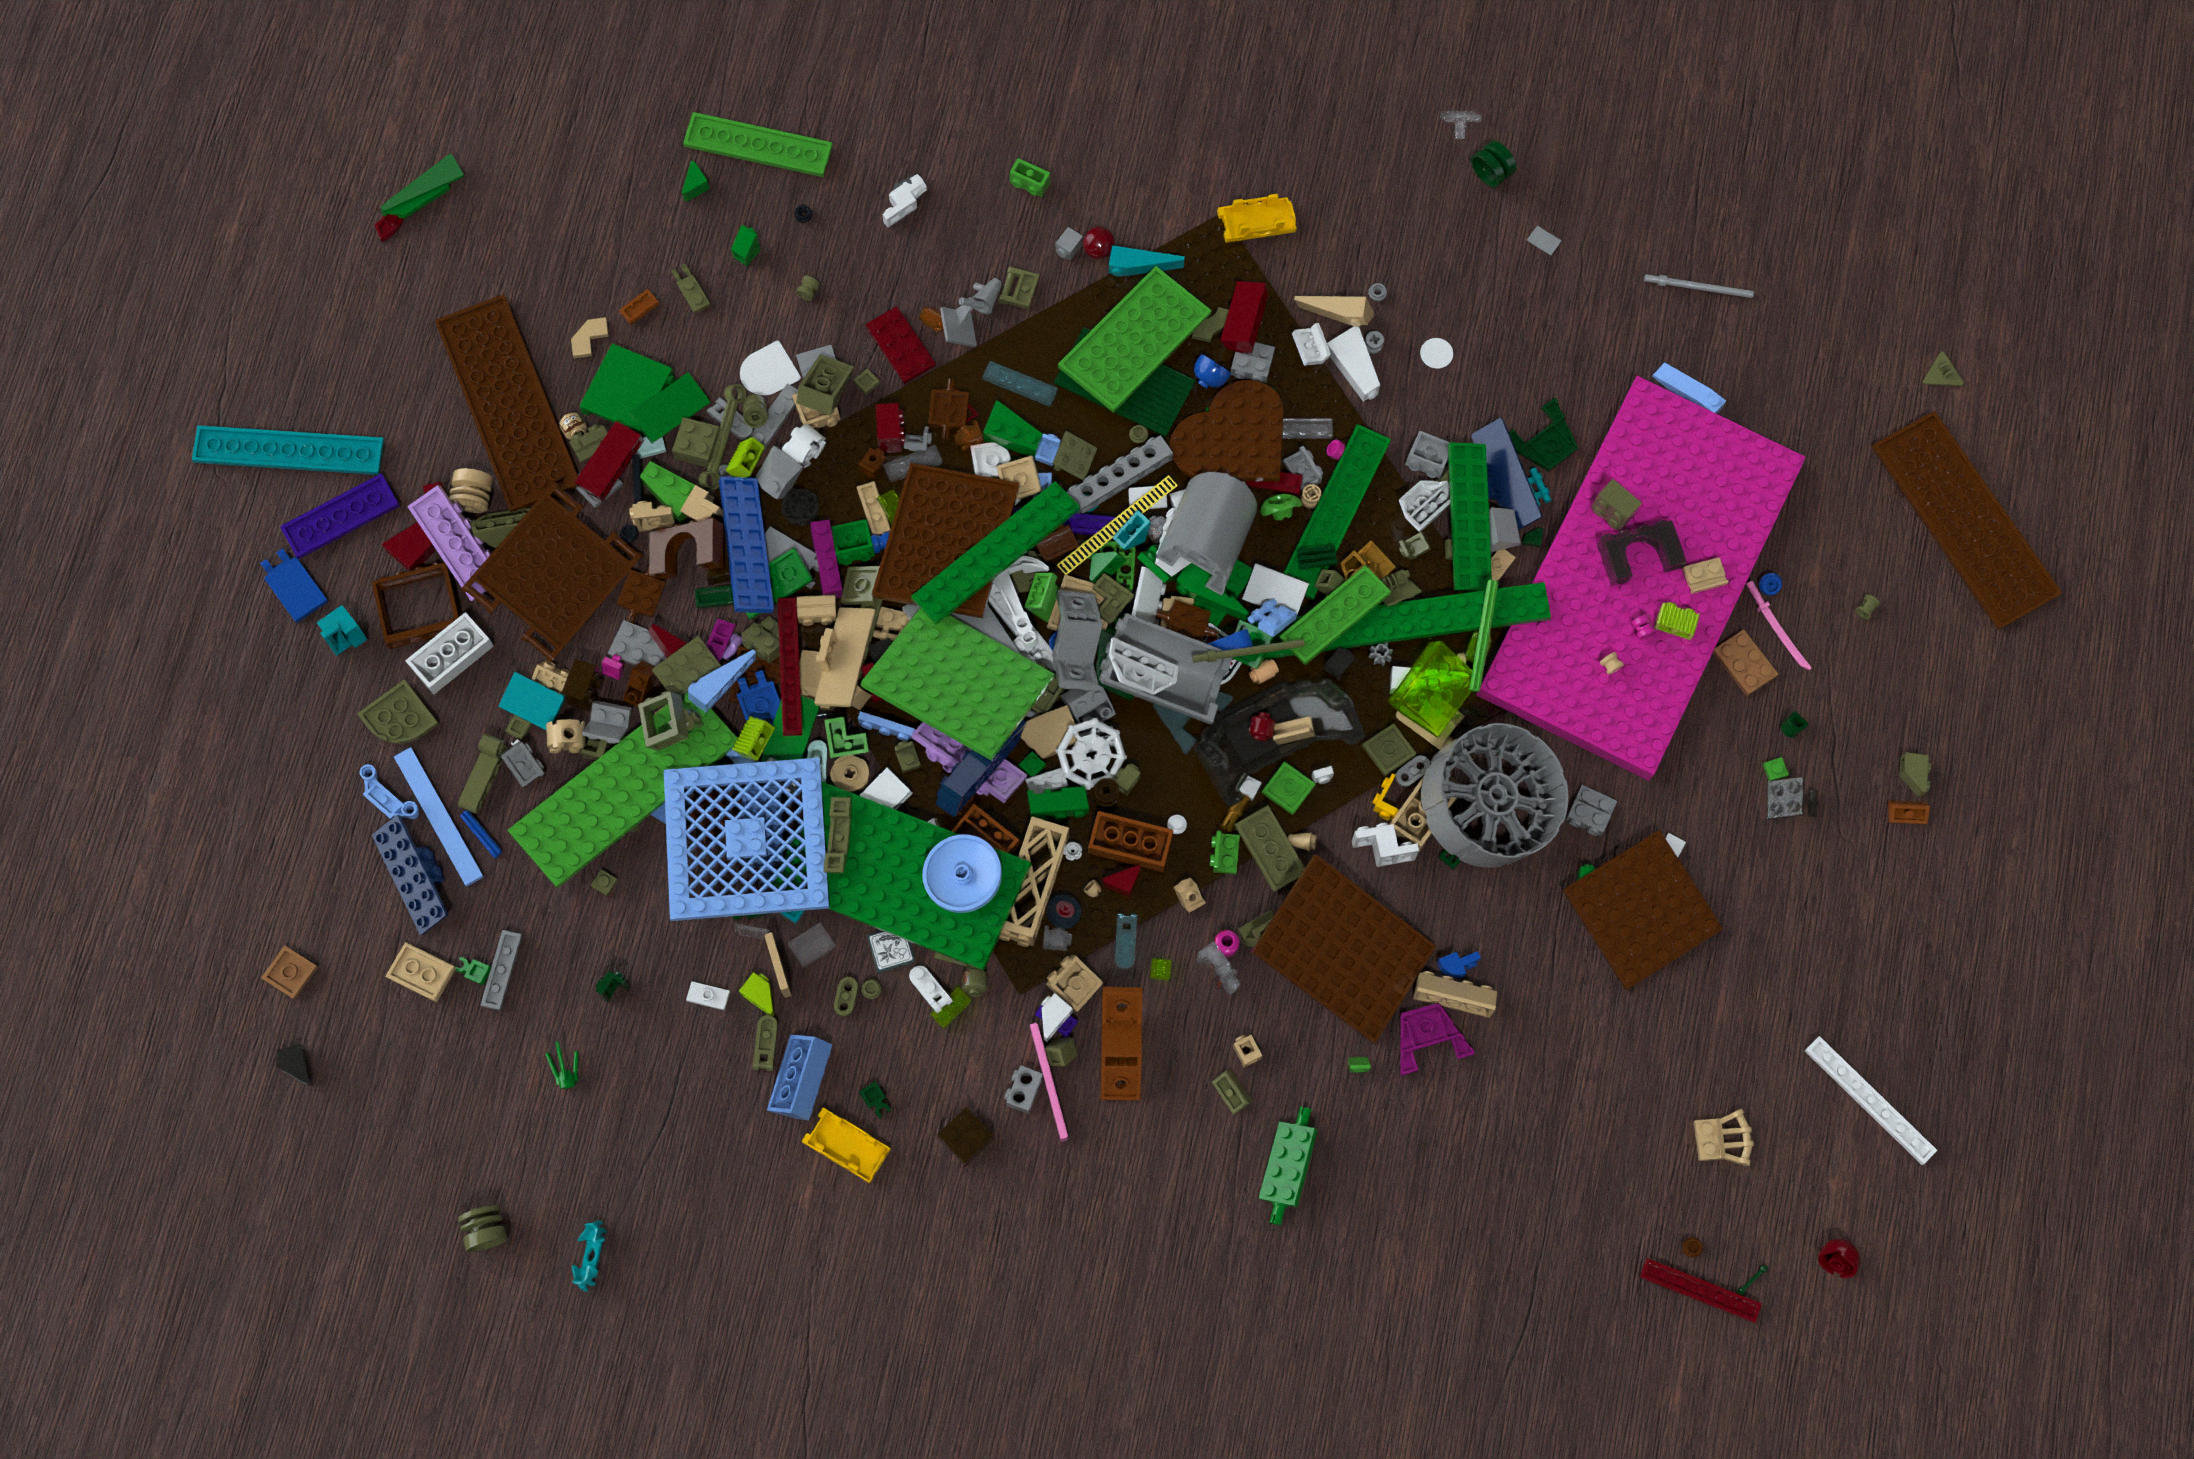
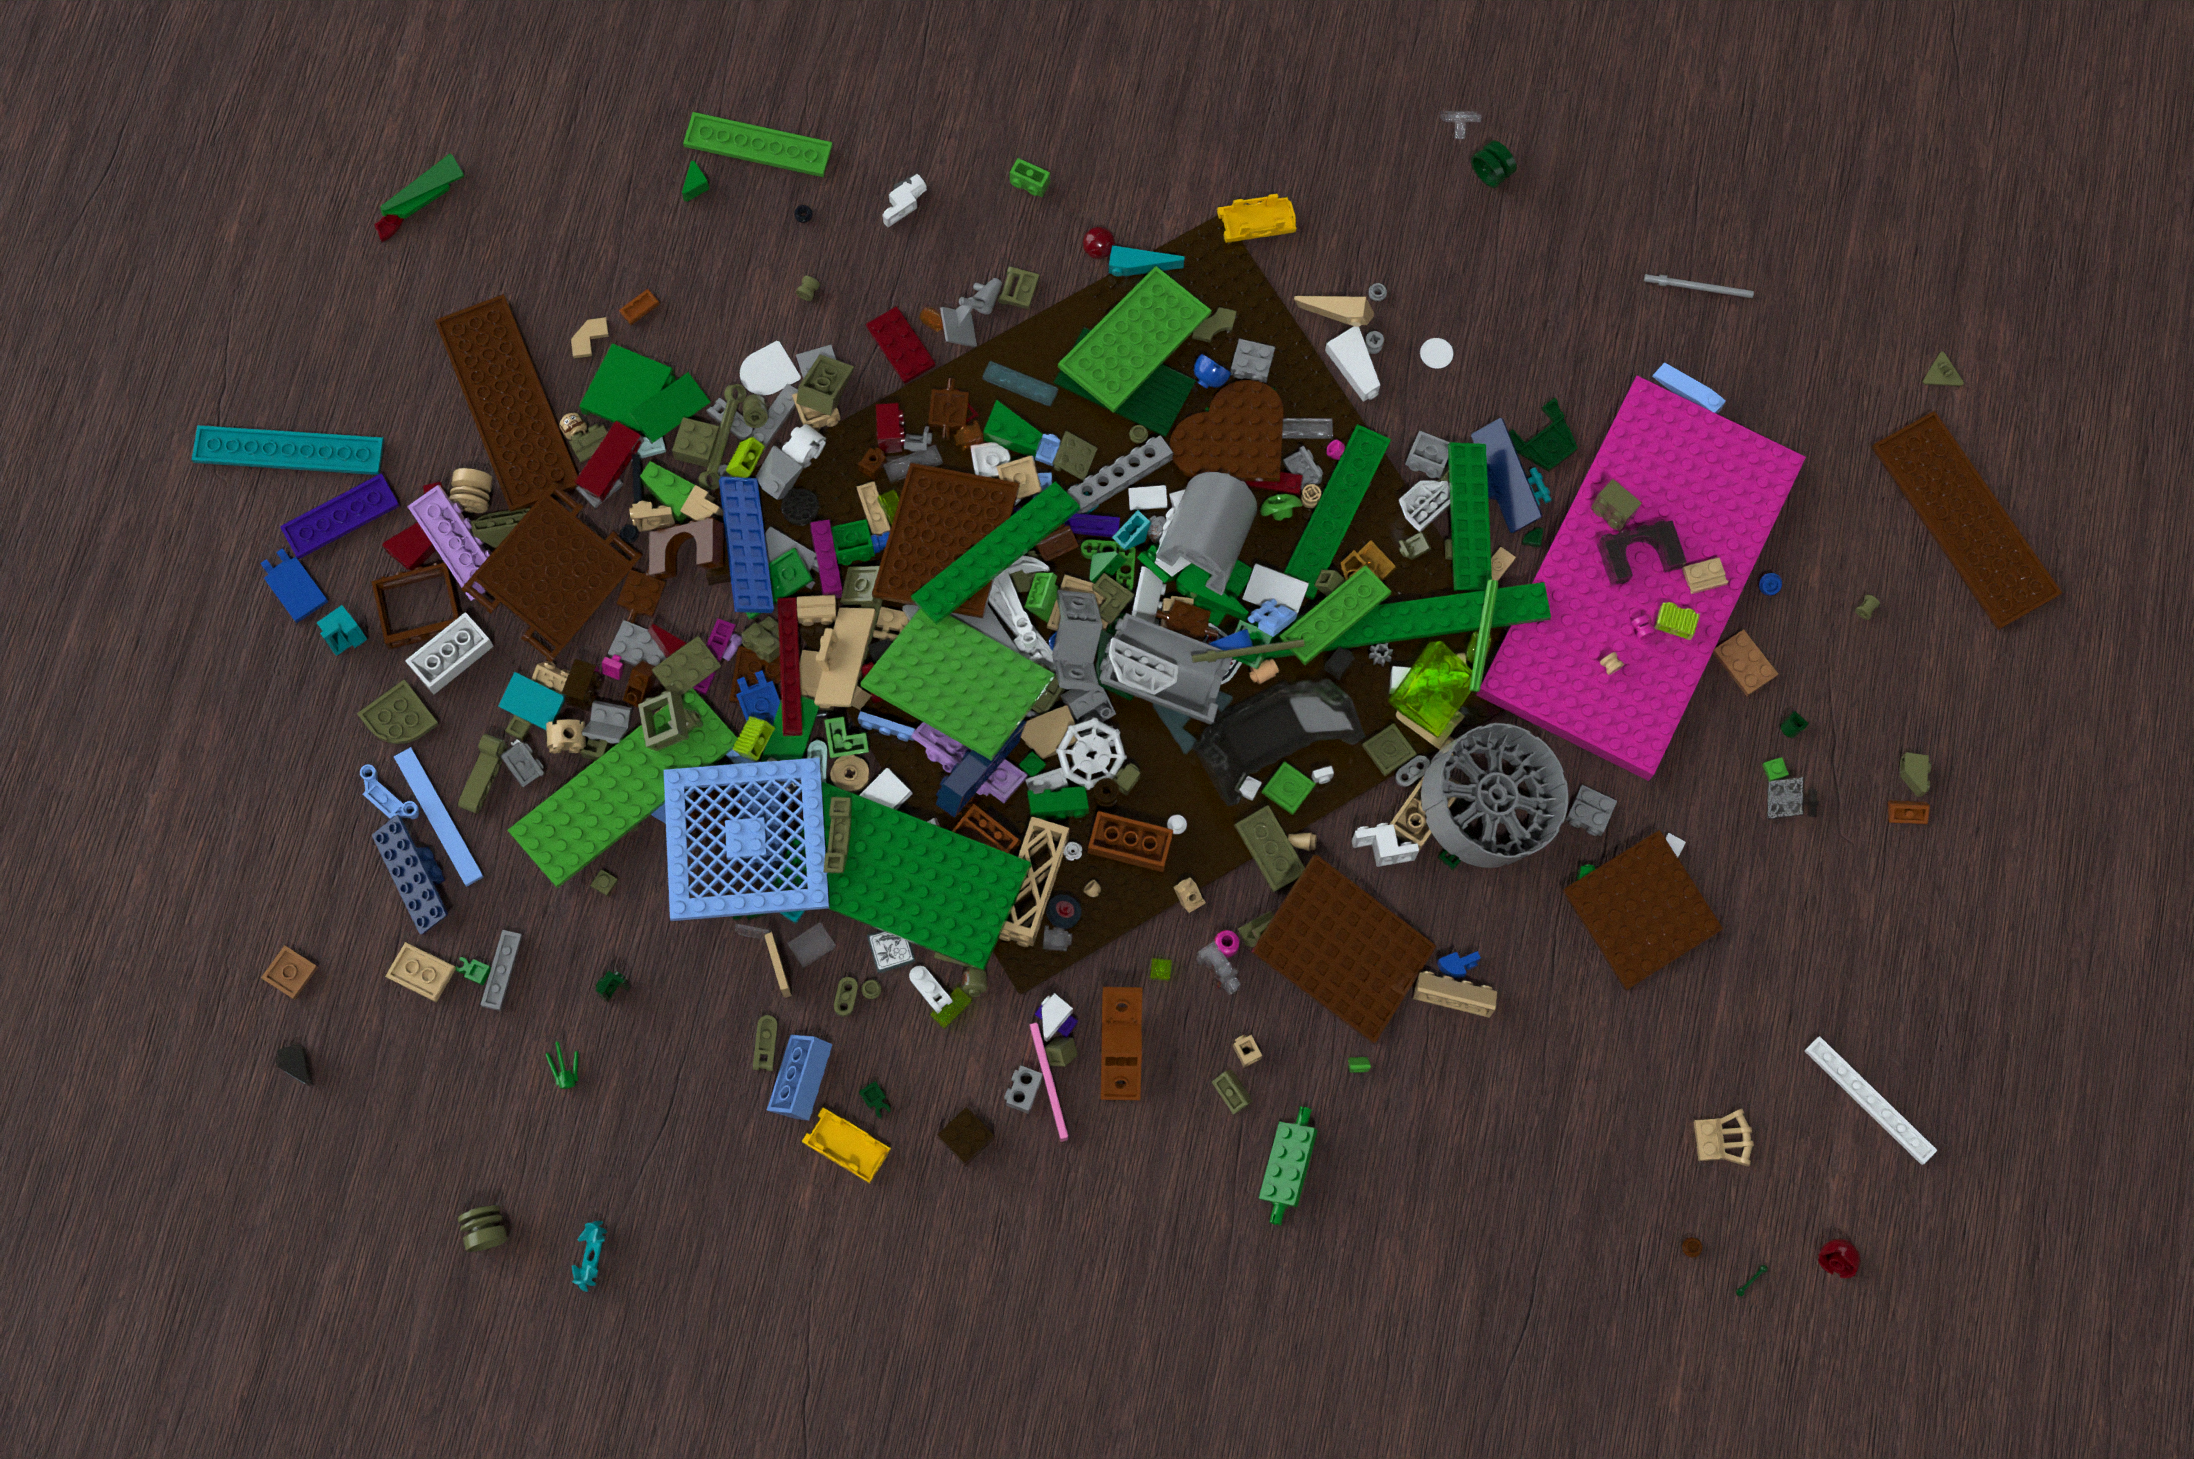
(481, 834): blue axle -> none
(691, 290): olive hinge -> none
(708, 996): white plate -> none
(714, 597): dark green tile -> none
(715, 684): light blue slope -> none
(746, 245): green slope -> none
(758, 993): lime slope -> none
(866, 381): olive plate -> none
(907, 756): olive bracket -> none
(962, 873): light blue dish -> none
(1068, 244): light grey brick -> none
(1073, 982): tan plate -> none
(1113, 527): light yellow sticker -> none
(1123, 881): dark red slope -> none
(1125, 941): clear light blue plate -> none
(1225, 853): bright green bracket -> none
(1234, 813): pearl gold pin -> none
(1244, 316): dark red brick -> none
(1262, 727): dark red head -> none
(1294, 730): tan panel -> none
(1300, 552): dark green tile -> none
(1311, 345): white bracket -> none
(1385, 810): yellow bracket -> none
(1400, 587): olive hinge -> none
(1427, 1028): magenta wing -> none
(1503, 529): light grey slope -> none
(1544, 240): light grey sticker -> none
(1700, 1290): dark red plate -> none
(1764, 607): bright pink sword -> none

